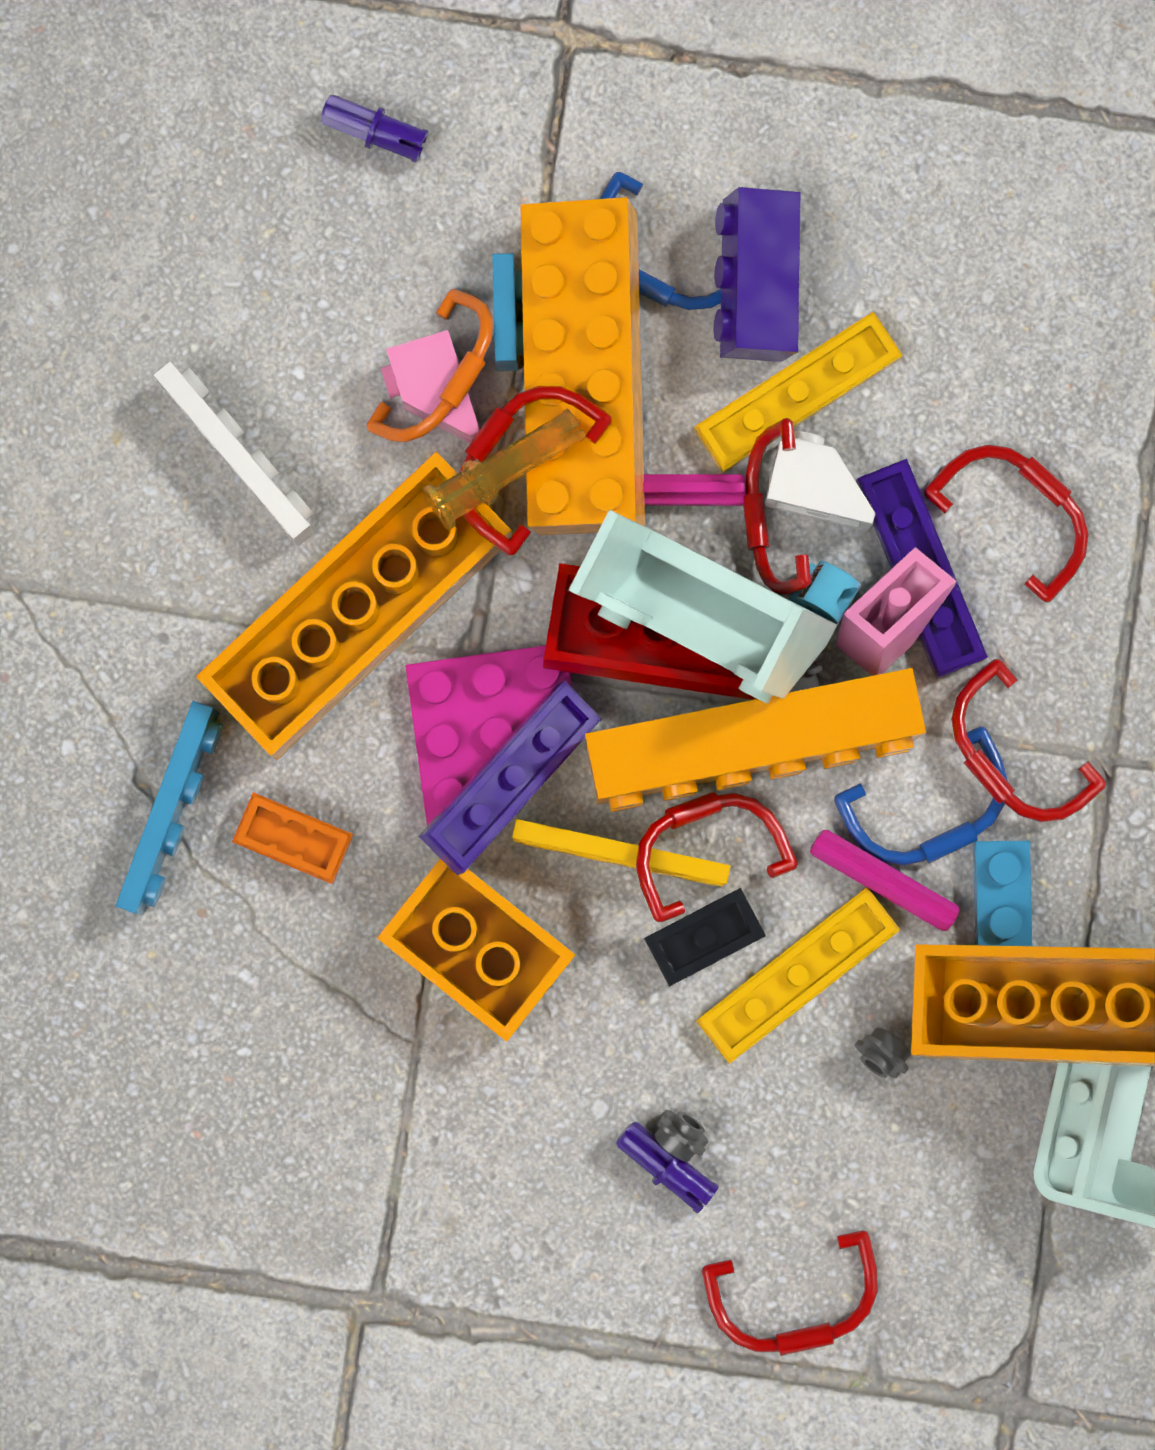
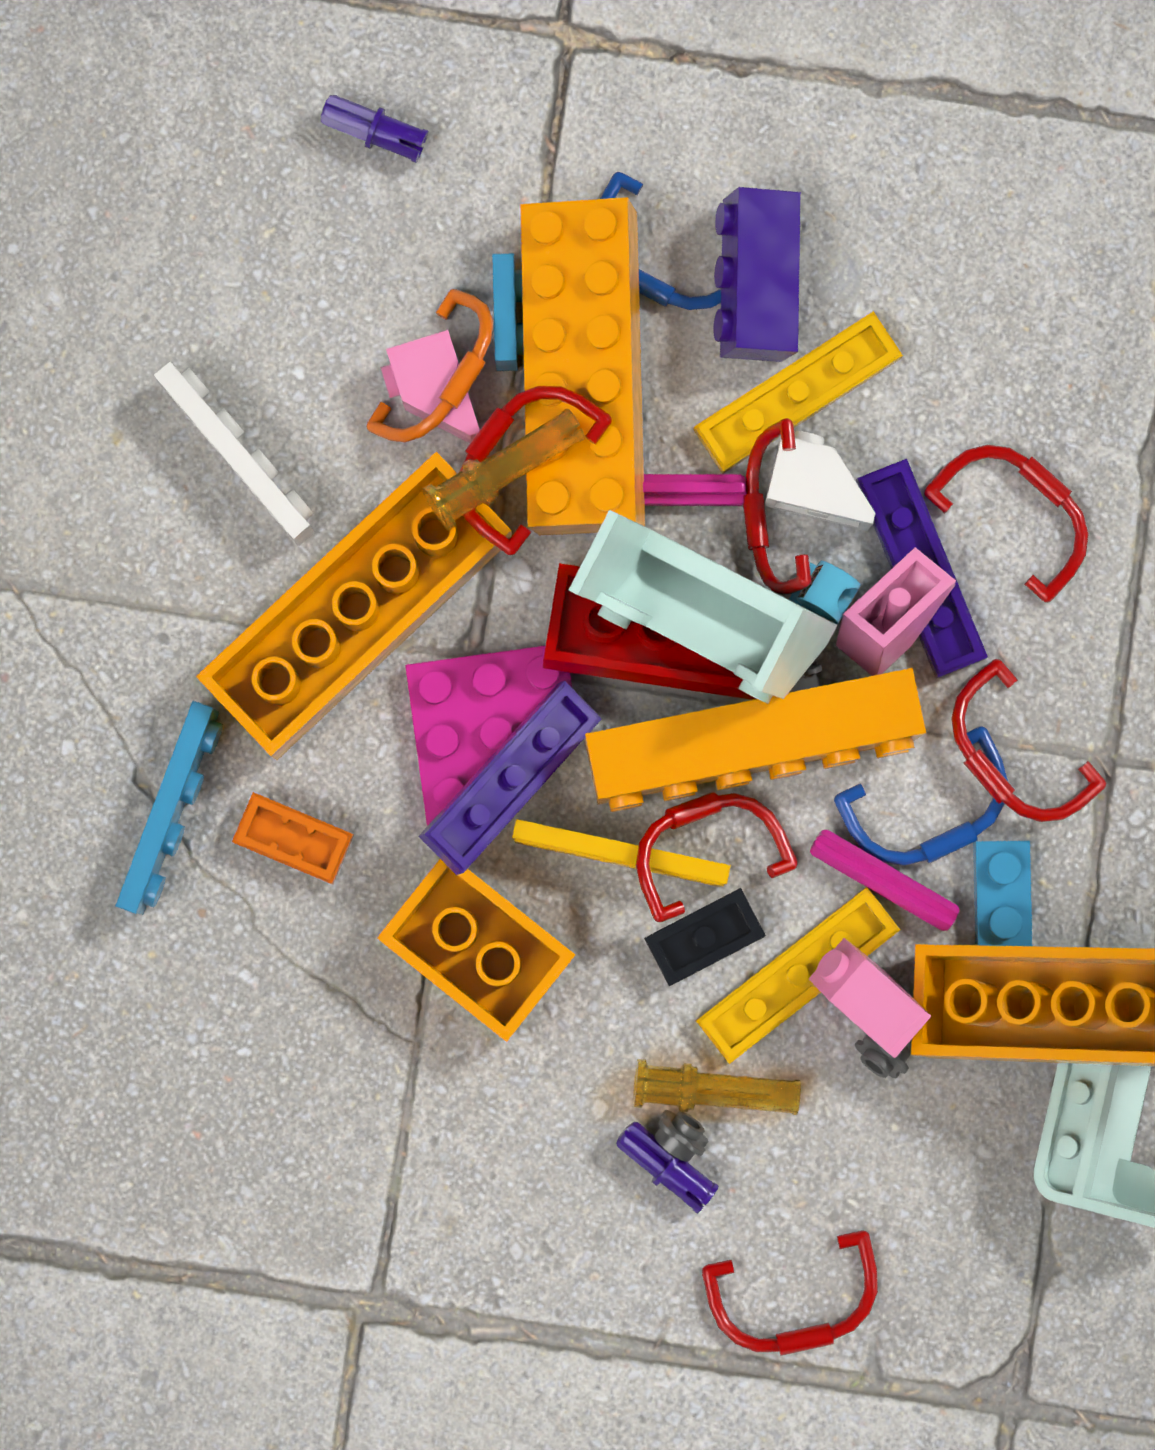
(688, 1087): none -> clear yellow pin
(869, 997): none -> bright pink slope

